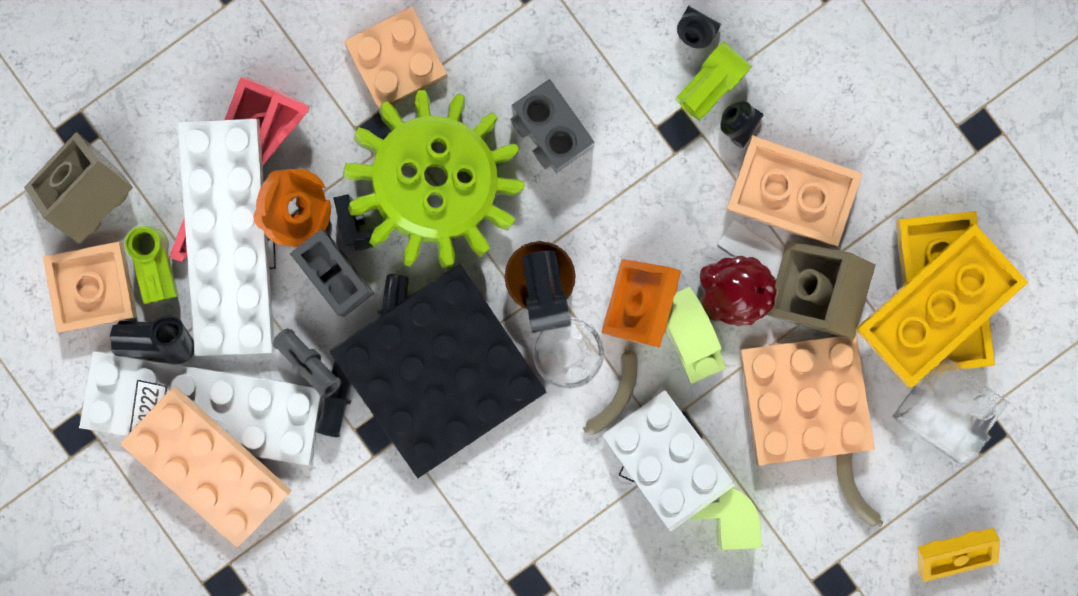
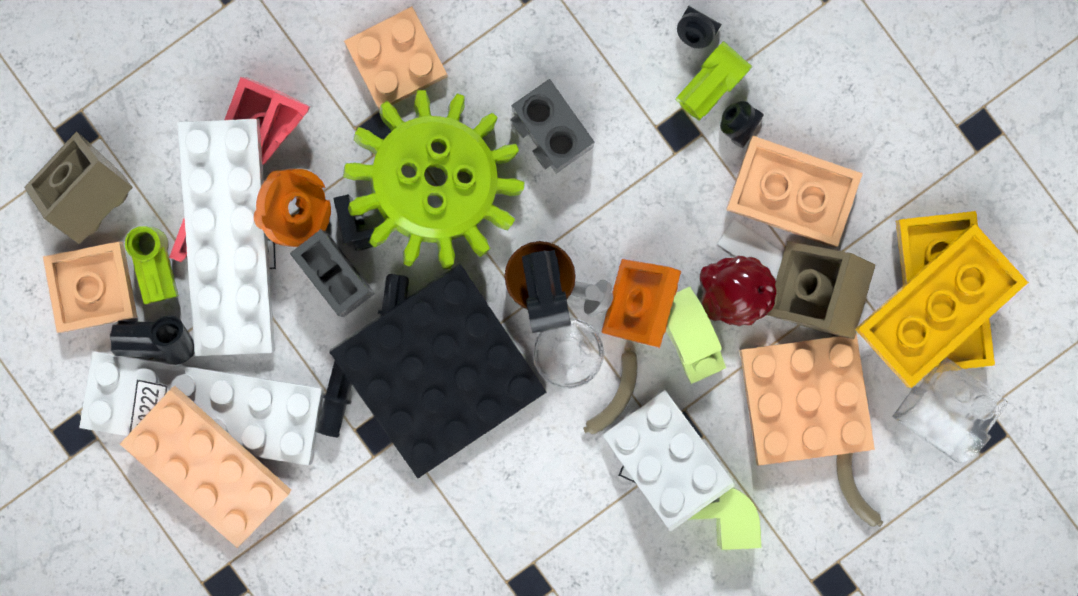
(306, 363): dark grey pin -> none
(597, 296): none -> light grey plate
(958, 554): yellow plate -> none

